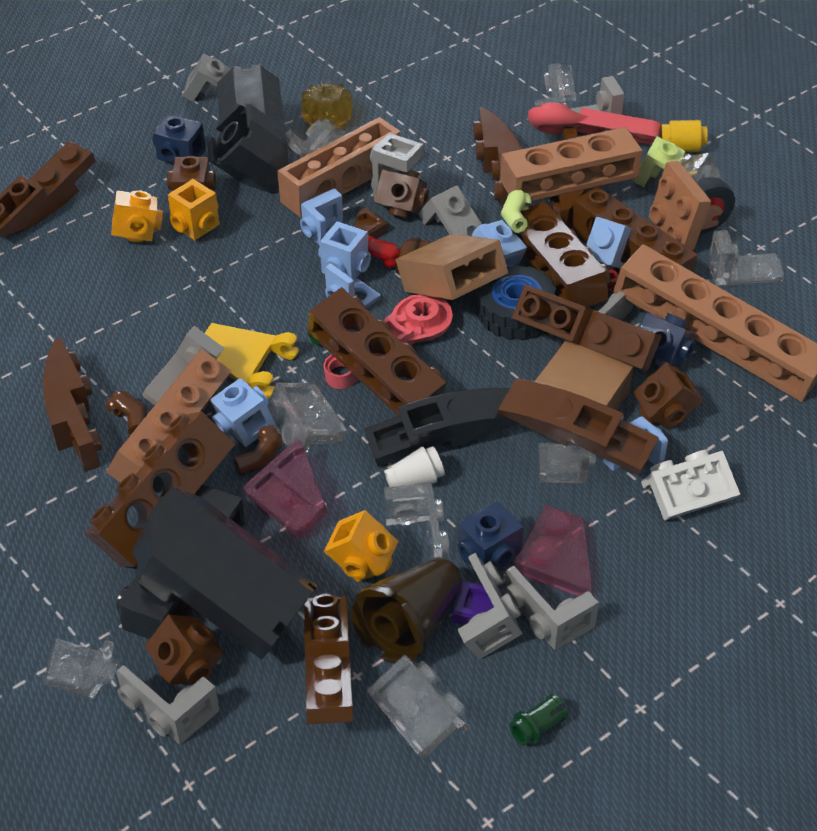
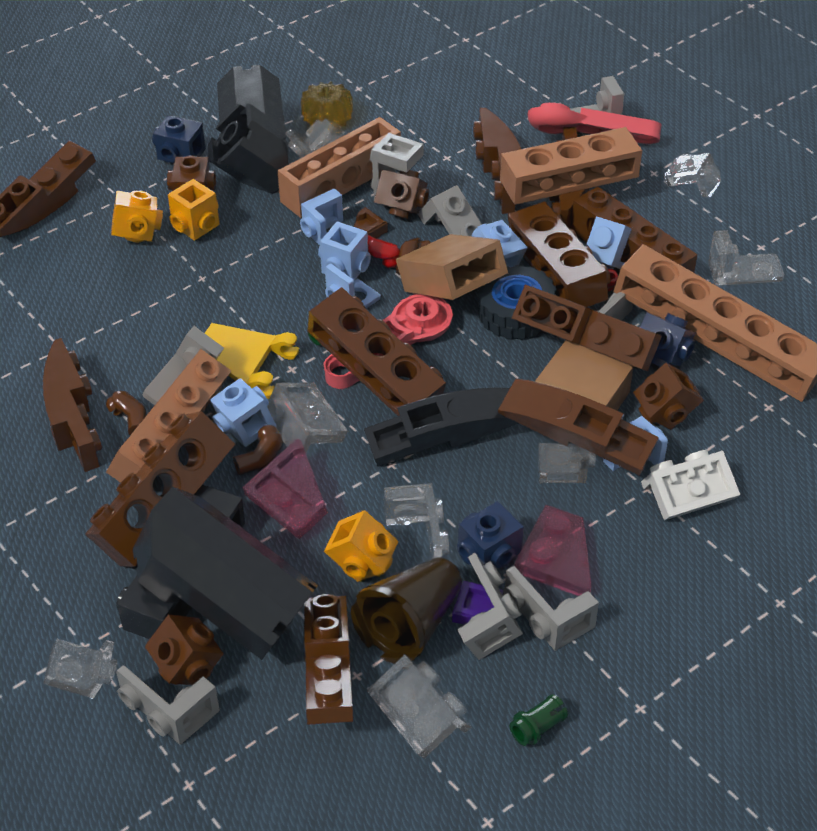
(206, 71): light grey bracket -> none
(417, 468): white cone -> none
(511, 210): yellowish green arm -> none
(561, 84): clear bracket -> none
(656, 158): yellowish green bracket -> none
(685, 134): yellow brick -> none
(690, 207): nougat plate -> none

